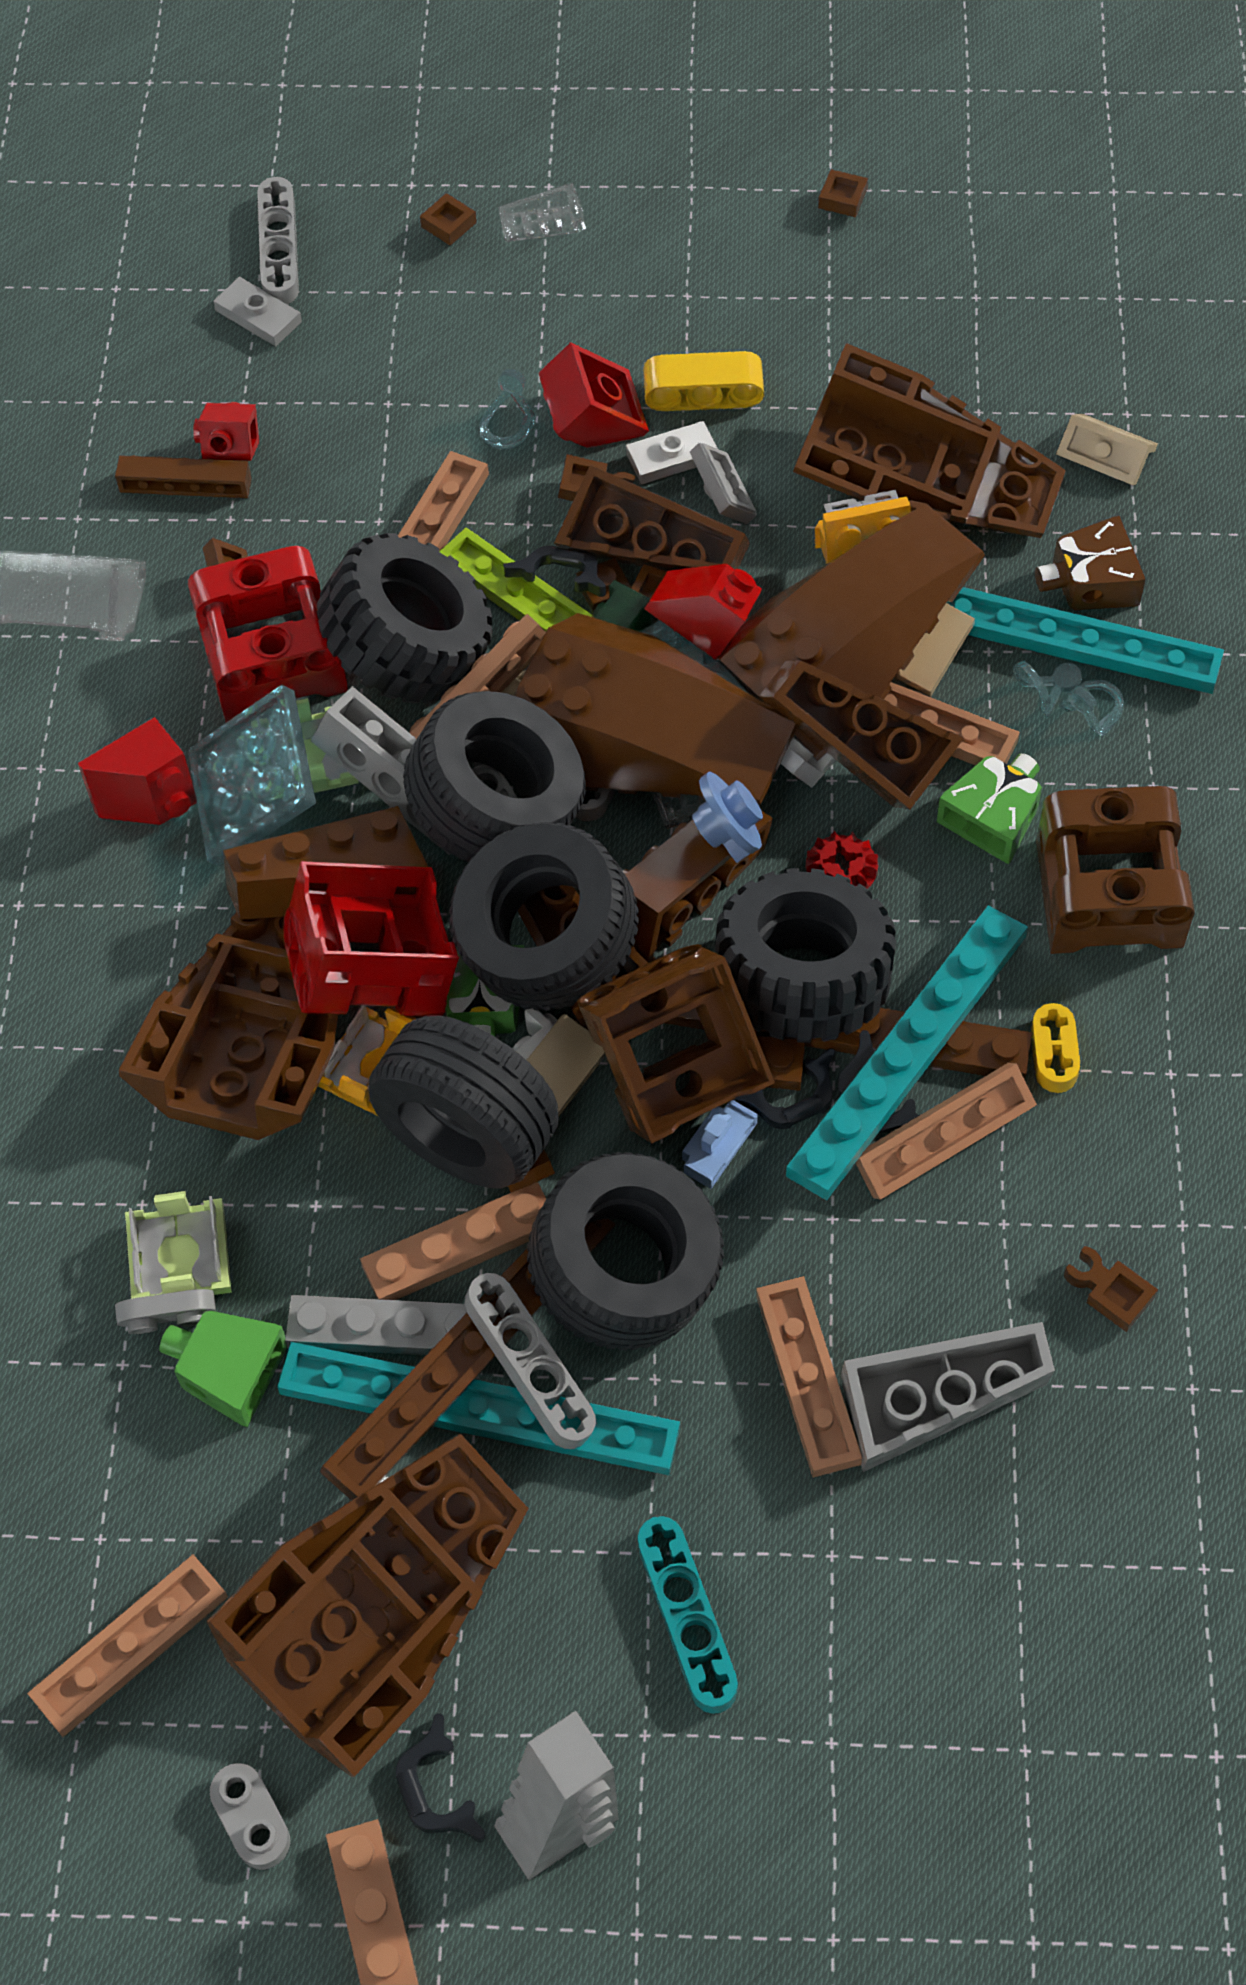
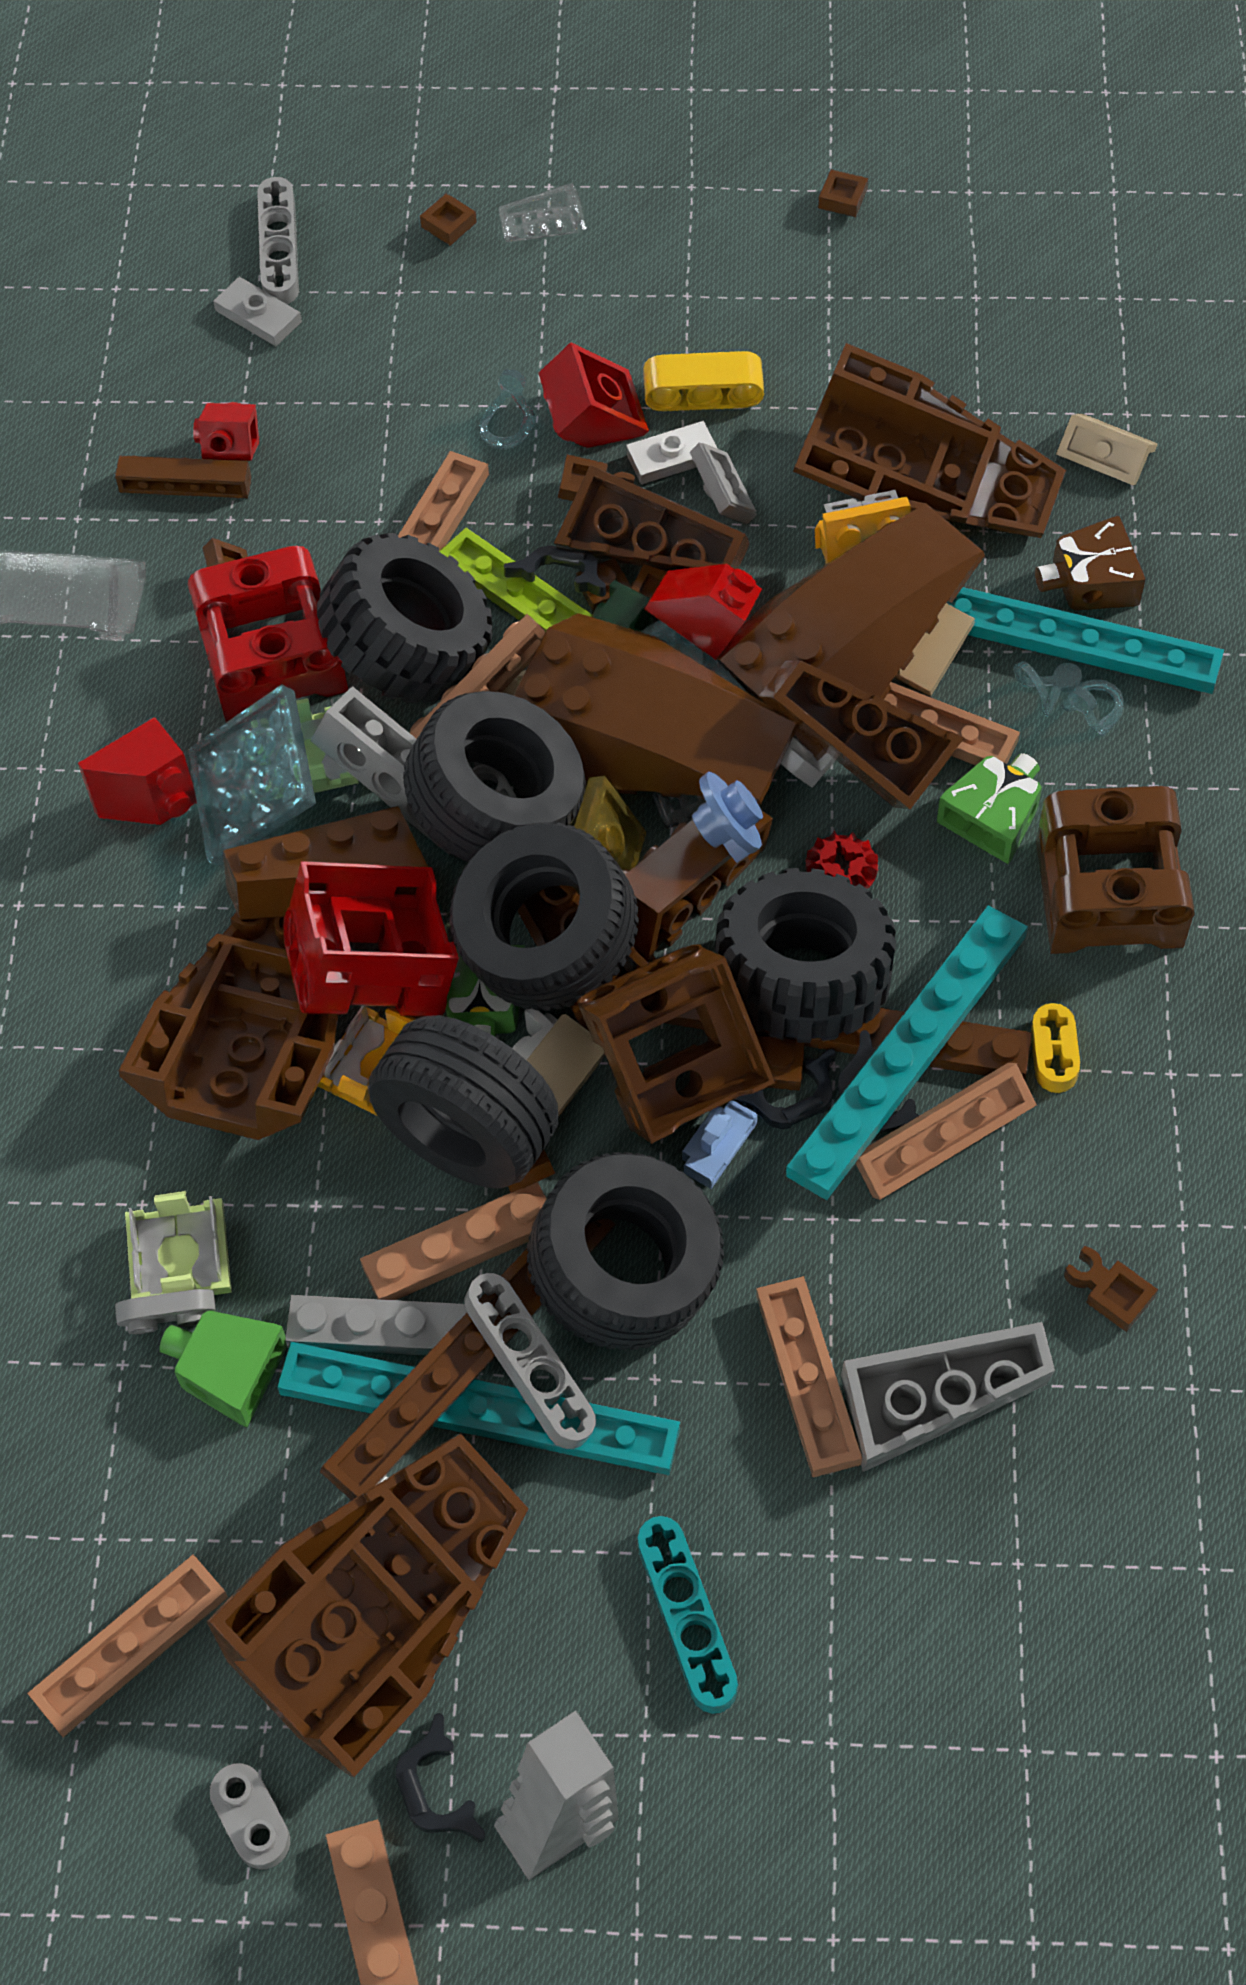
(611, 822): none -> clear yellow plate

